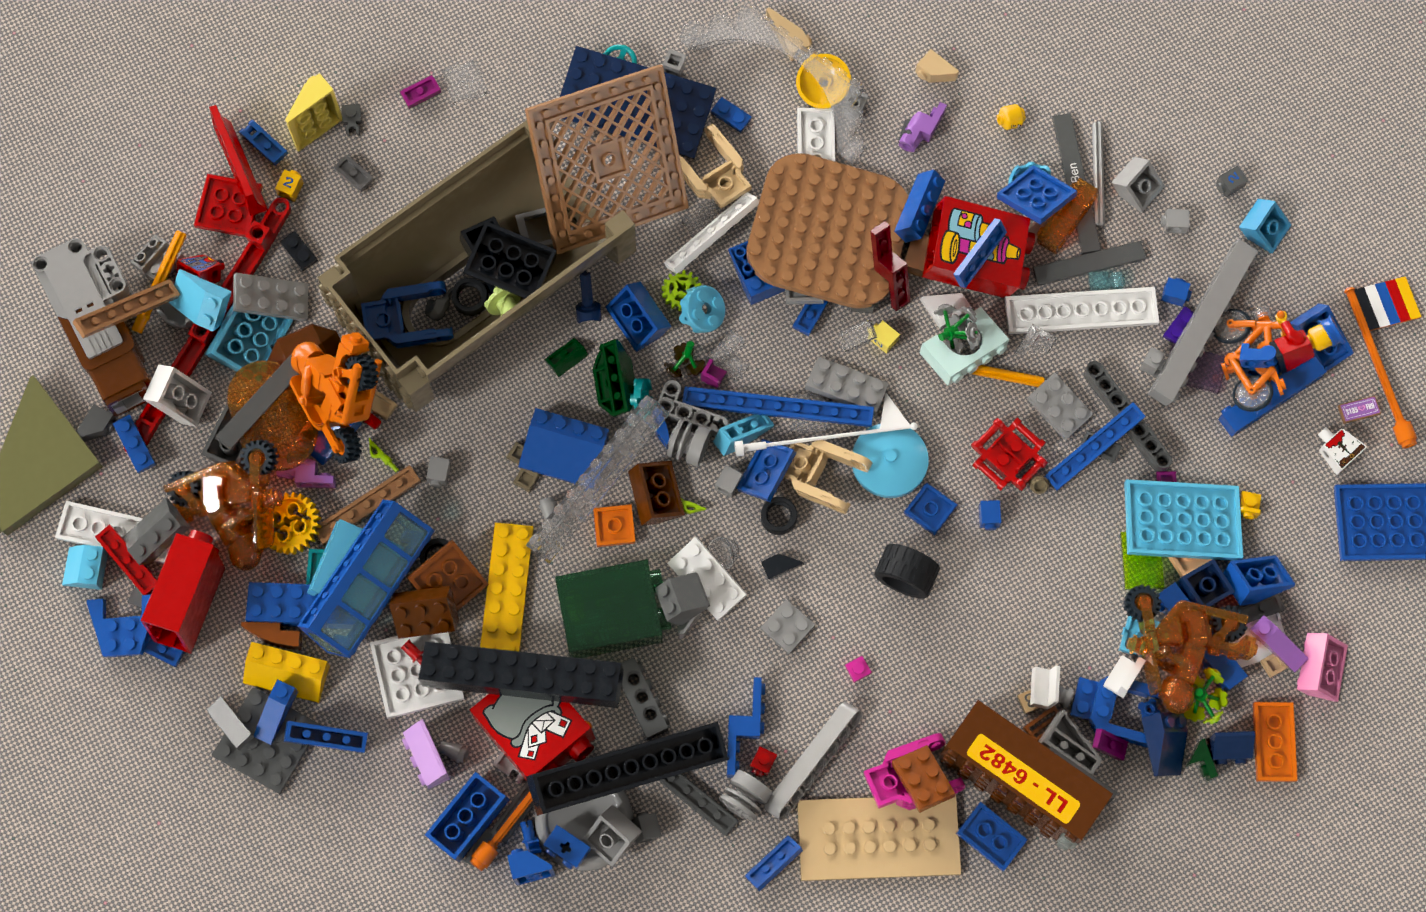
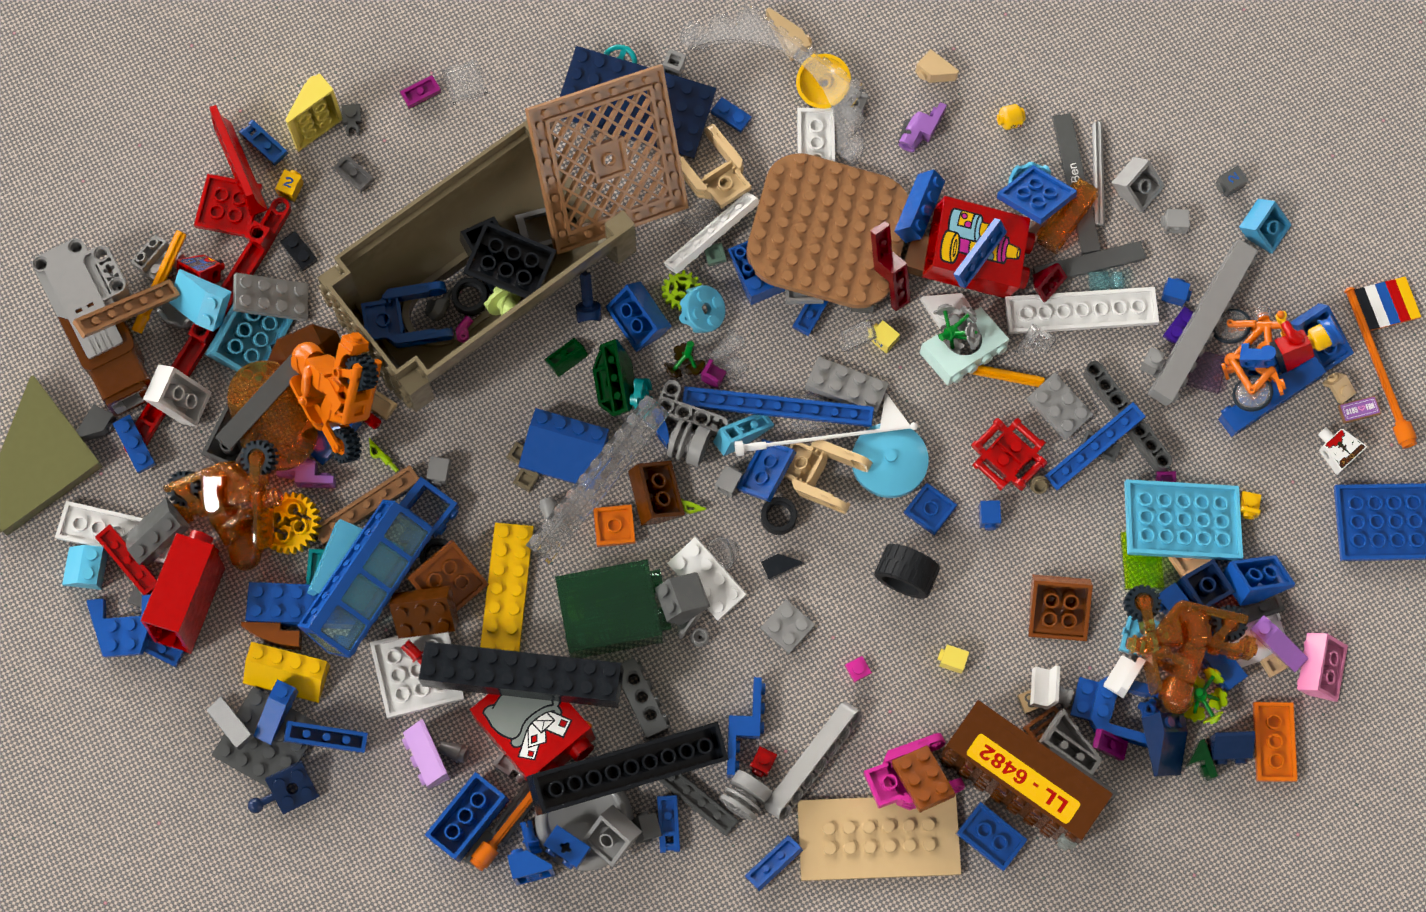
(287, 800): none -> dark blue plate
(415, 493): none -> blue window
(462, 329): none -> dark pink arm
(668, 822): none -> blue plate
(699, 632): none -> light grey plate
(715, 254): none -> sand green plate
(953, 658): none -> light yellow brick
(1048, 281): none -> dark red slope
(1059, 607): none -> dark orange slope
(1340, 386): none -> tan bracket

